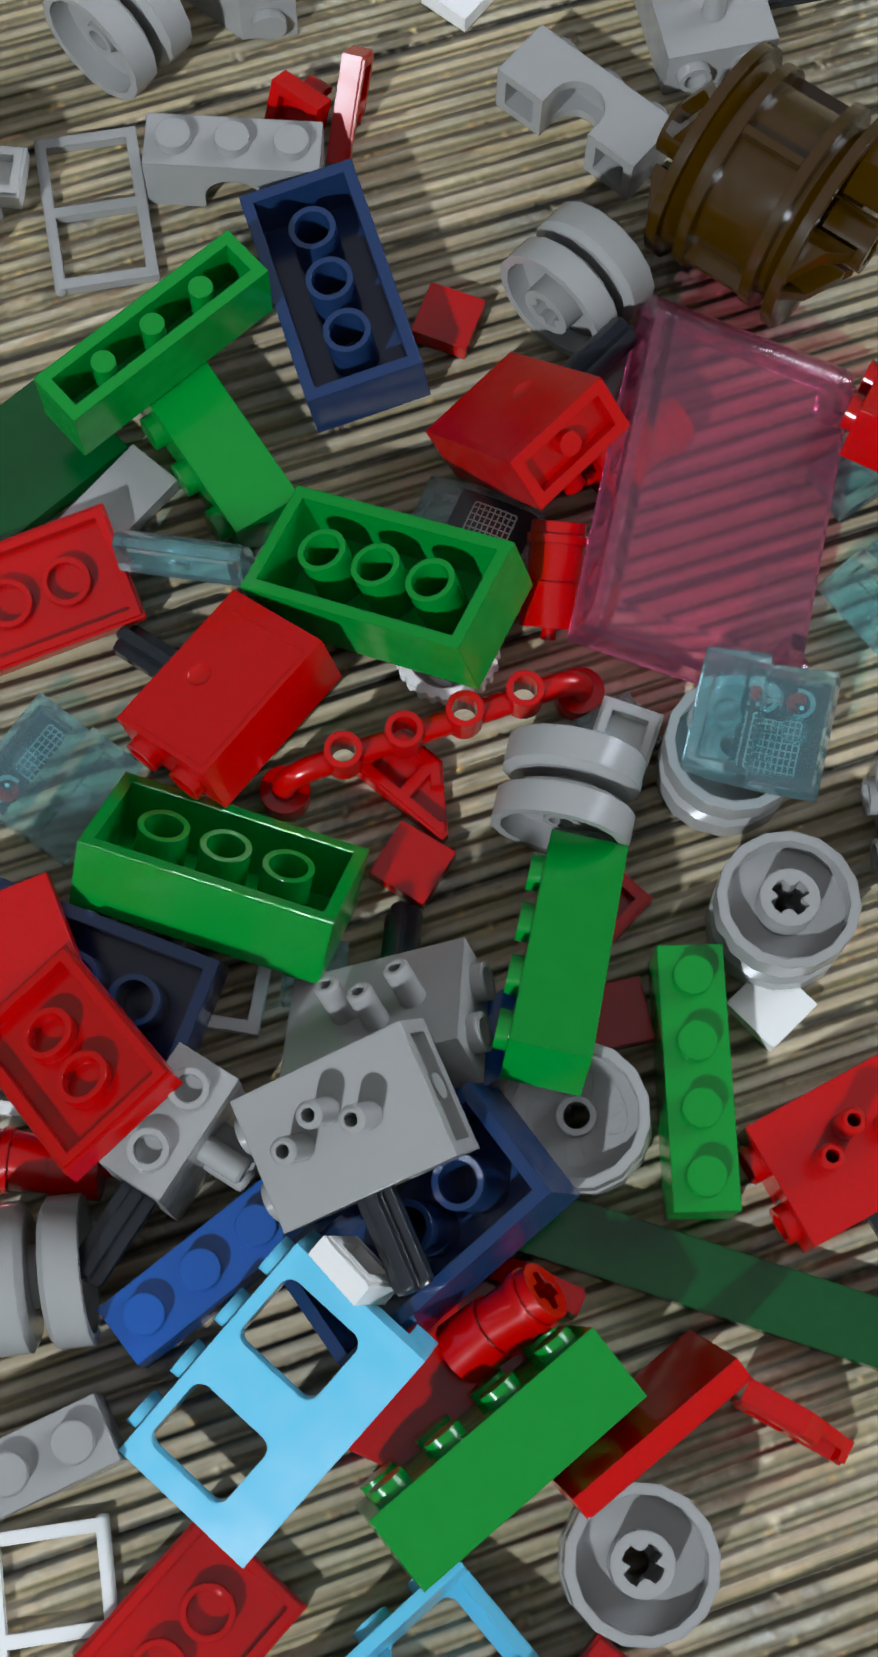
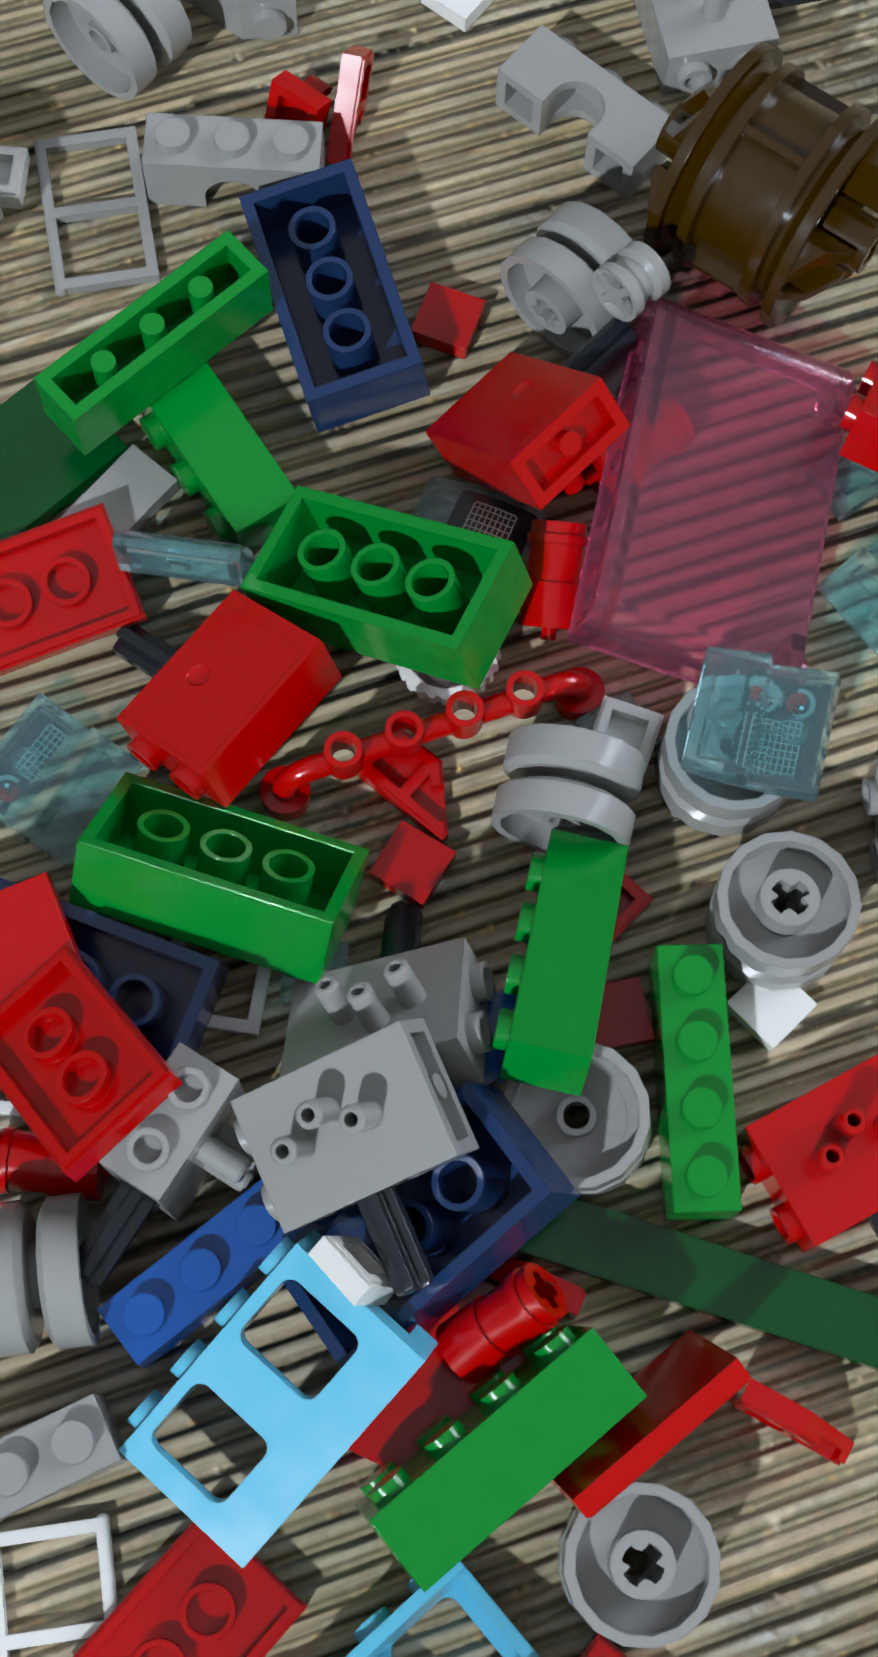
(631, 281): none -> light grey wheel

